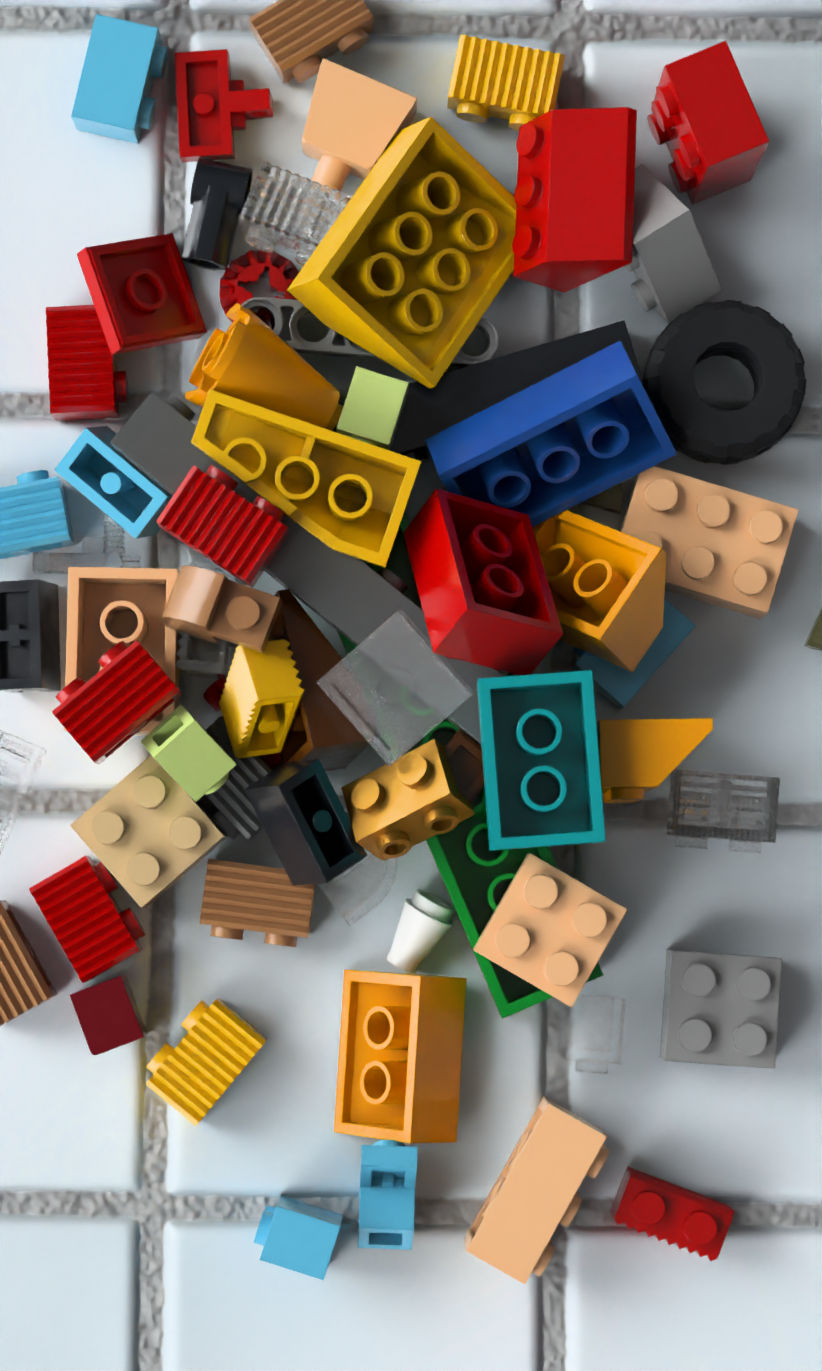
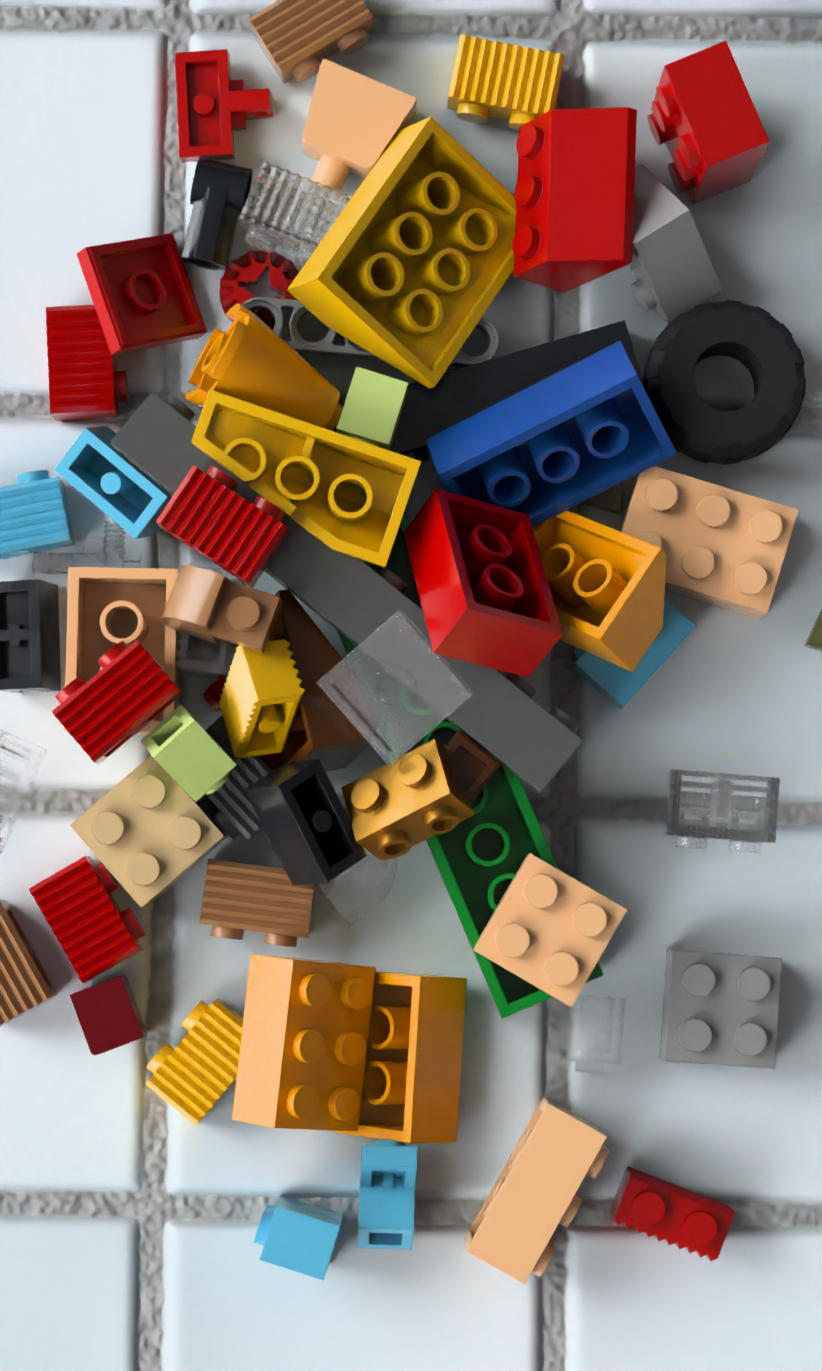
(119, 78): medium azure brick -> none
(303, 1043): none -> light orange brick
(420, 928): white cone -> none
(540, 760): teal brick -> none
(643, 752): light orange slope -> none

